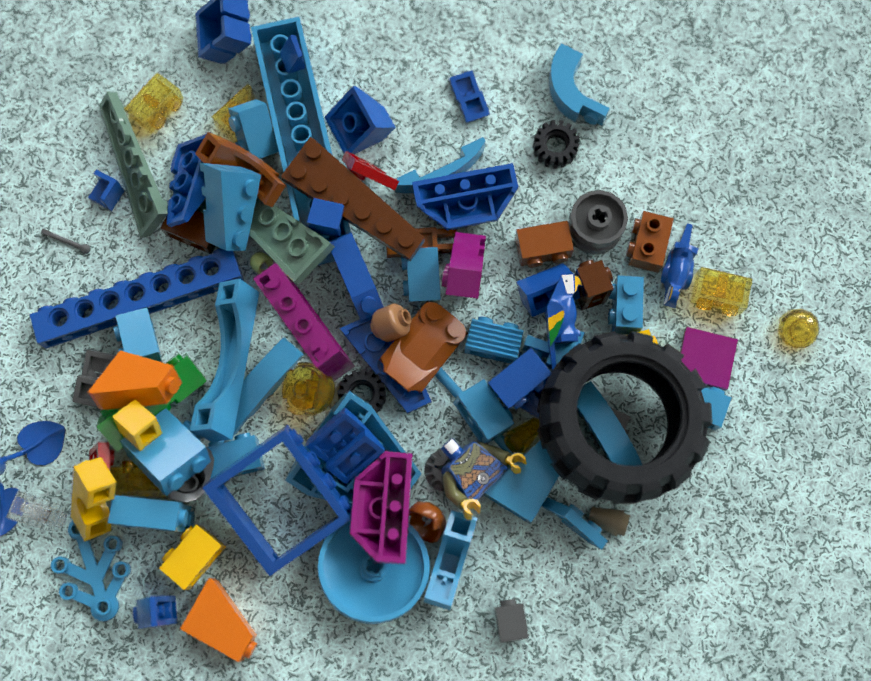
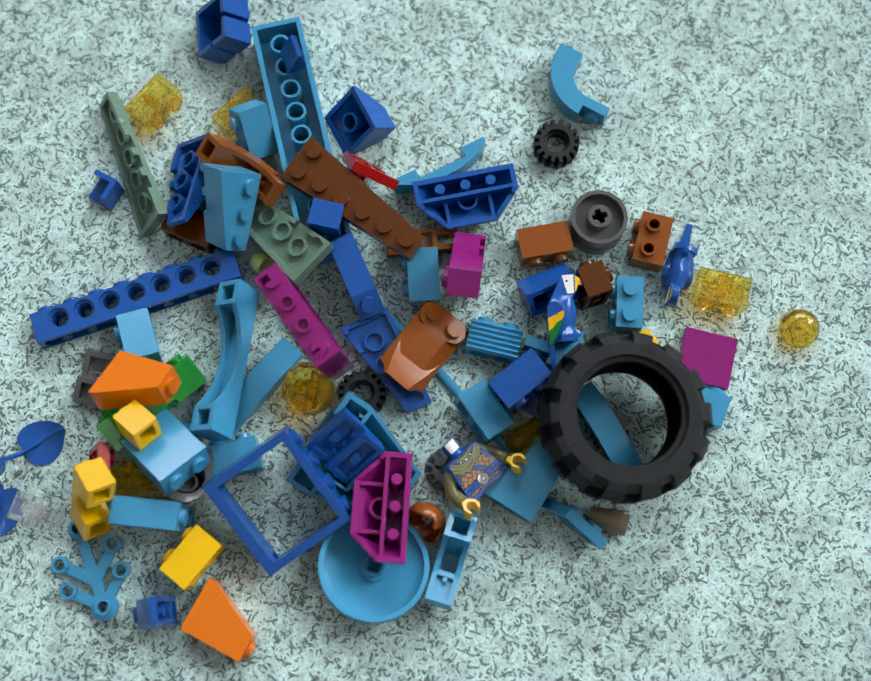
(85, 248): dark grey hinge -> none
(391, 322): medium nougat head -> none
(468, 96): blue slope -> none
(511, 621): dark grey brick -> none

